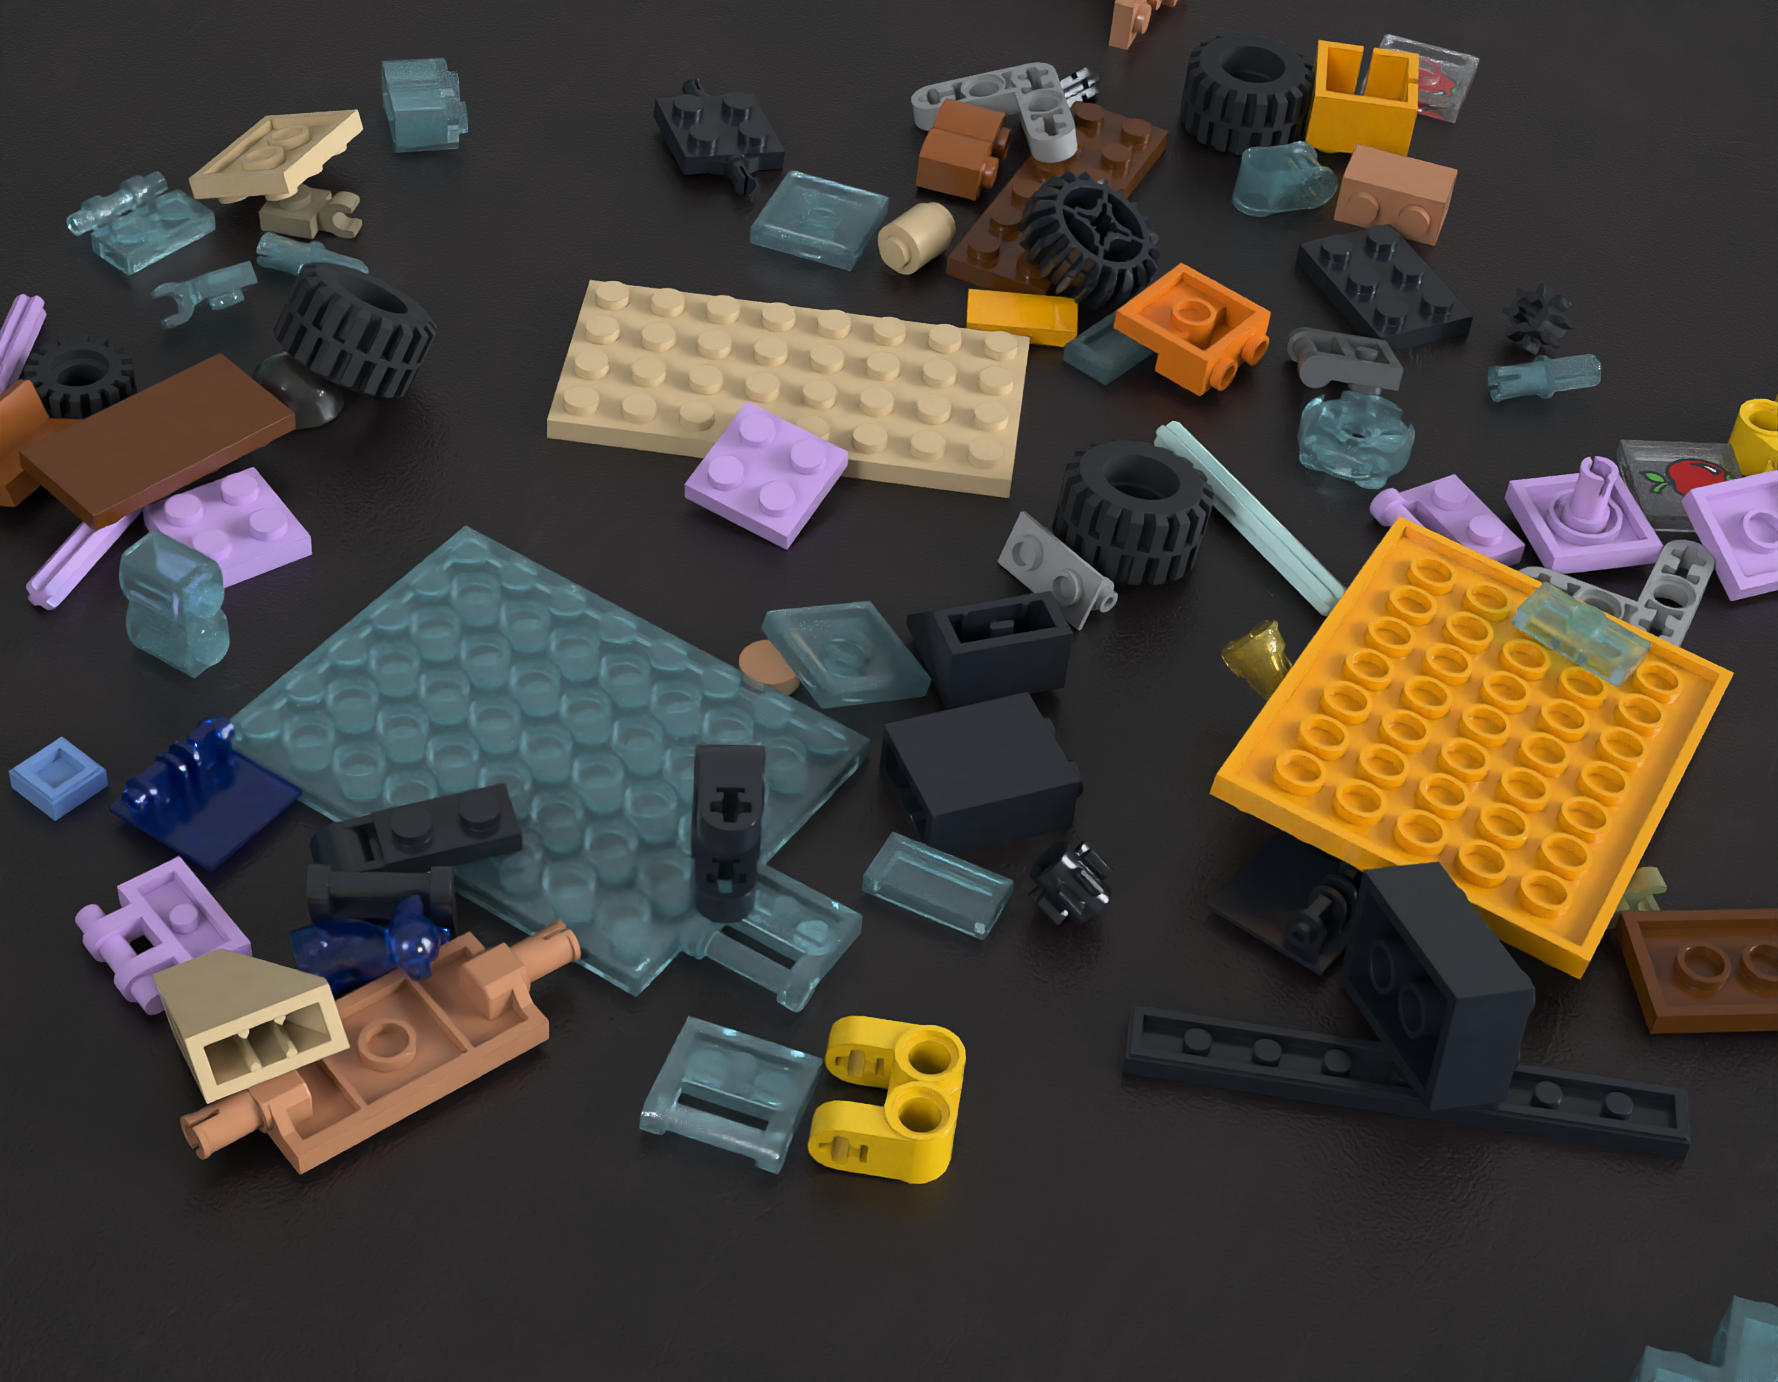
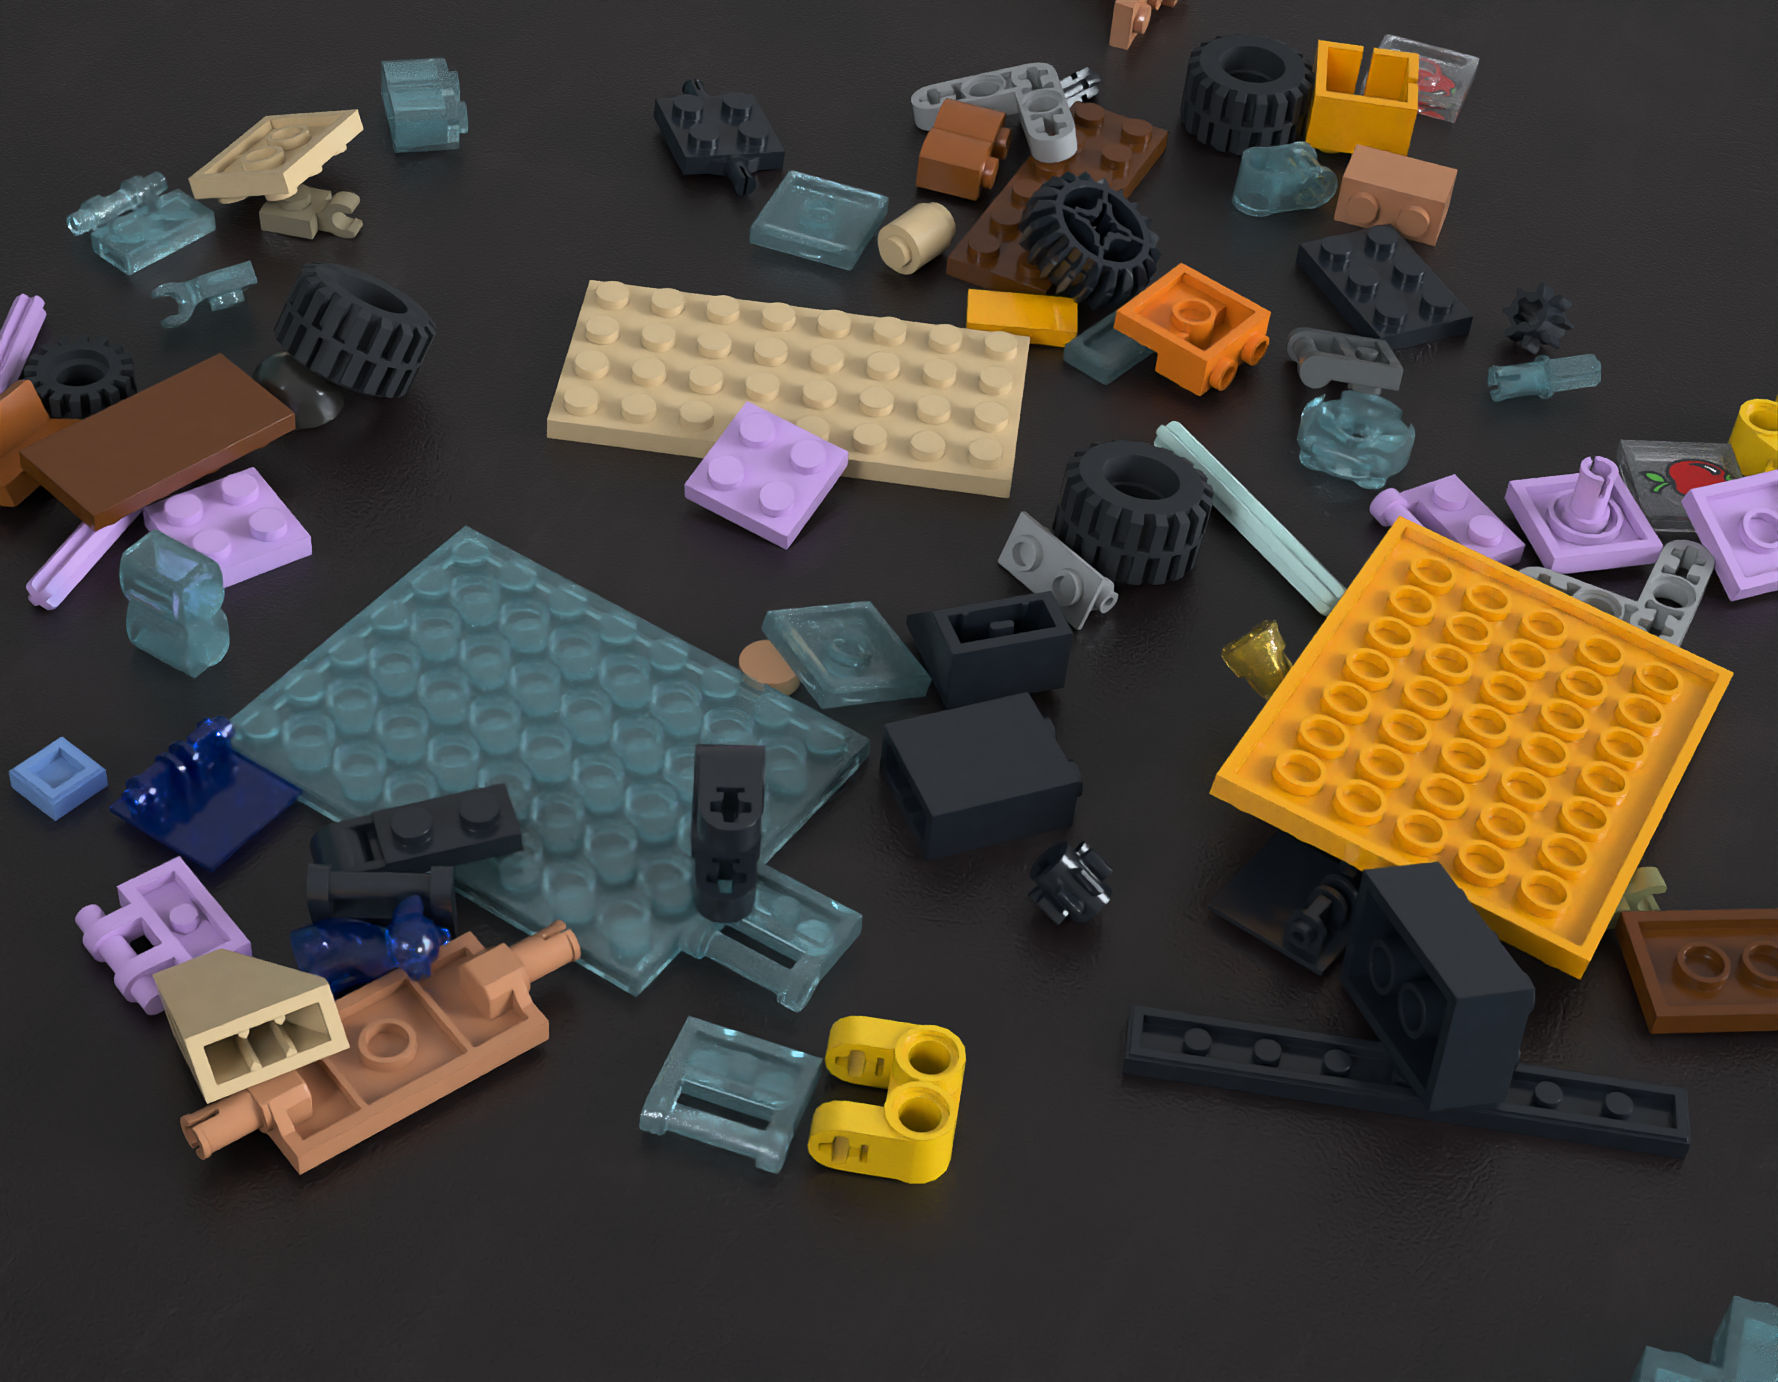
(291, 255): clear light blue axle -> none
(937, 885): clear light blue tile -> none
(1581, 634): clear light blue plate -> none

